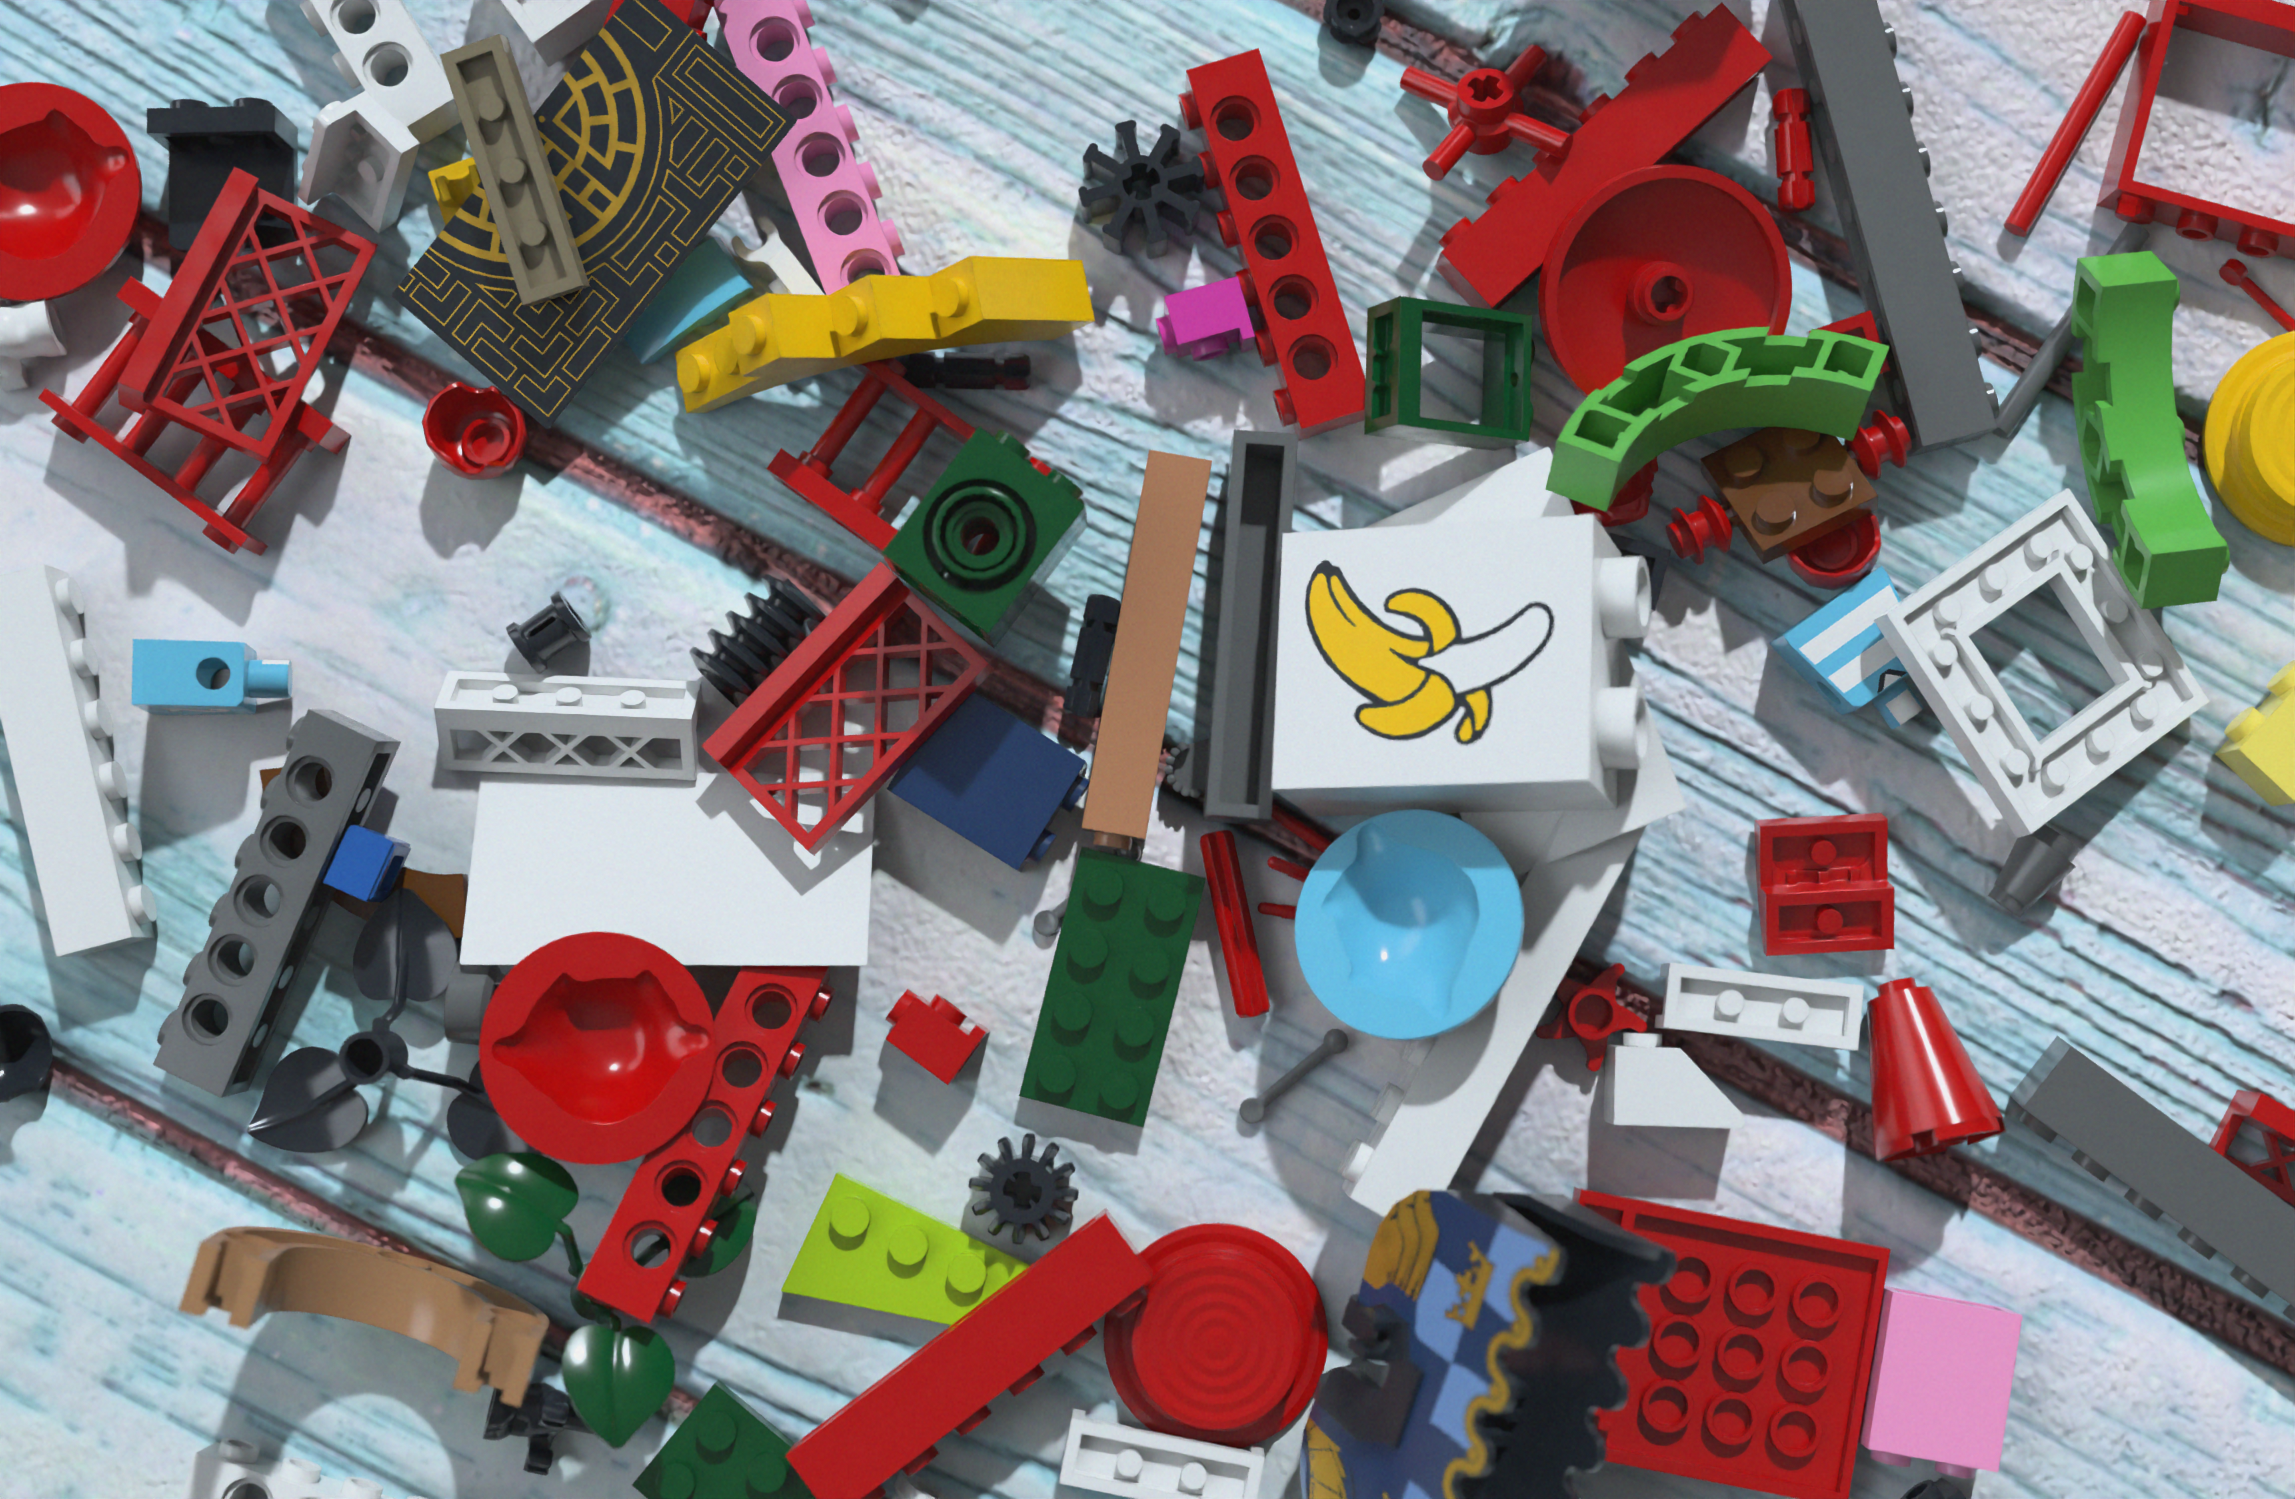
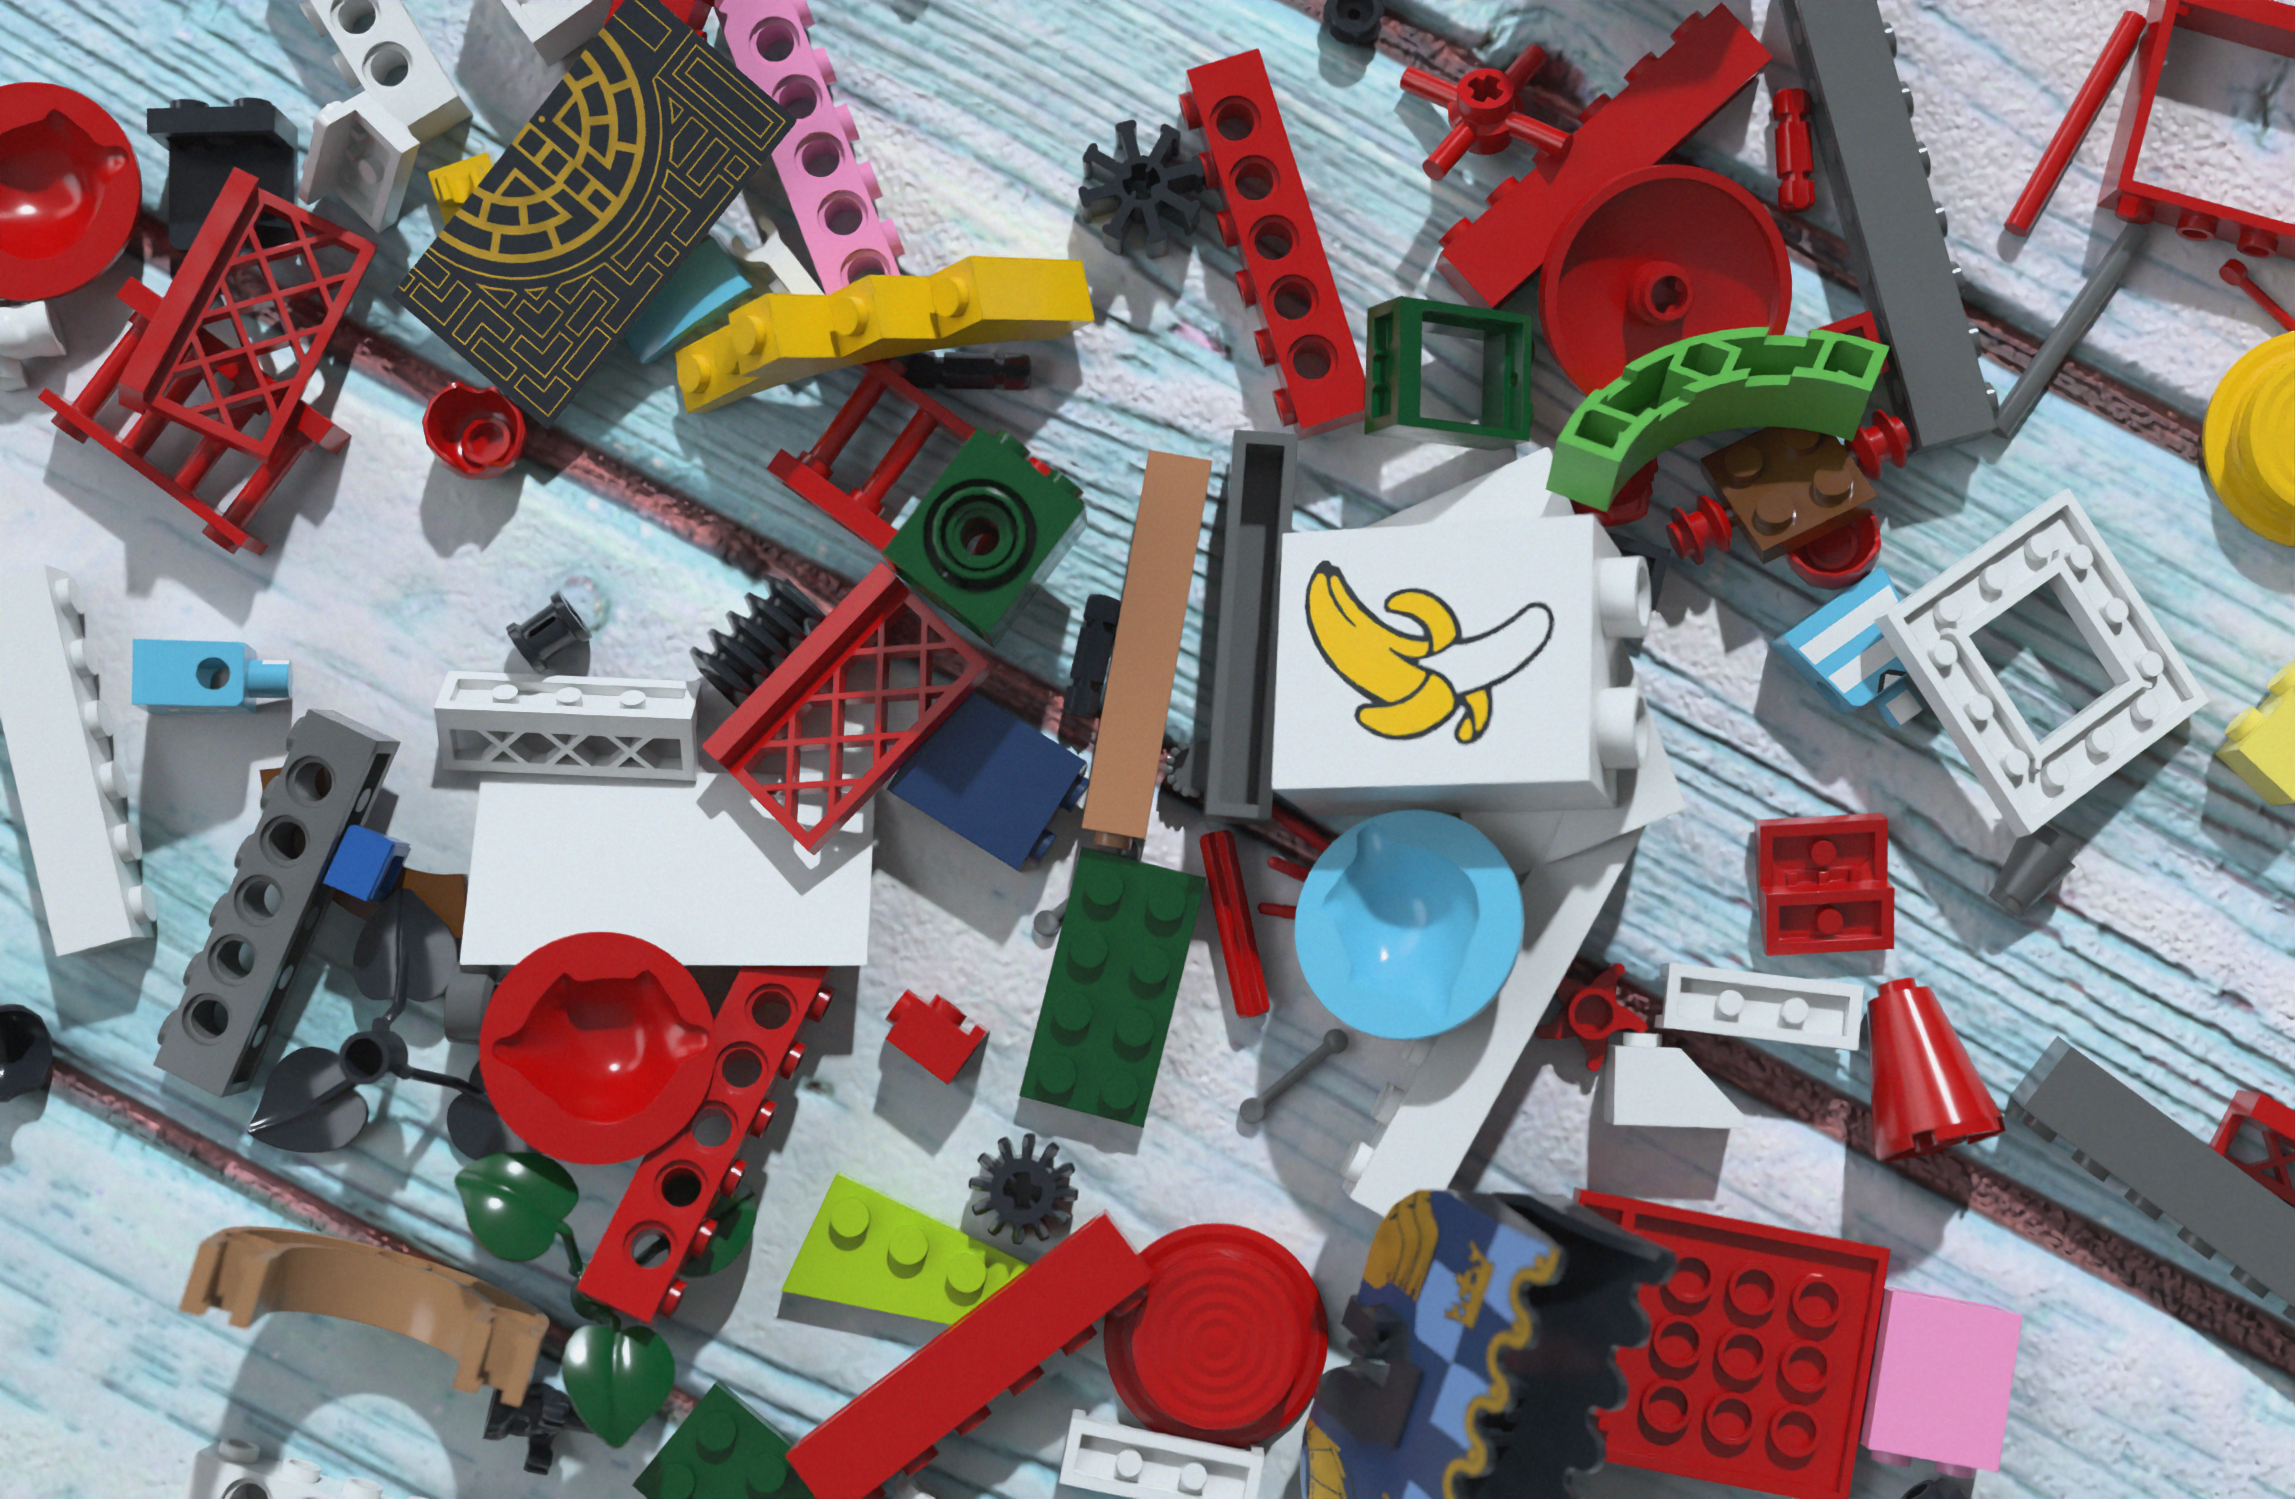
(514, 170): dark tan plate -> none
(1206, 321): dark pink brick -> none
(2133, 434): bright green brick -> none

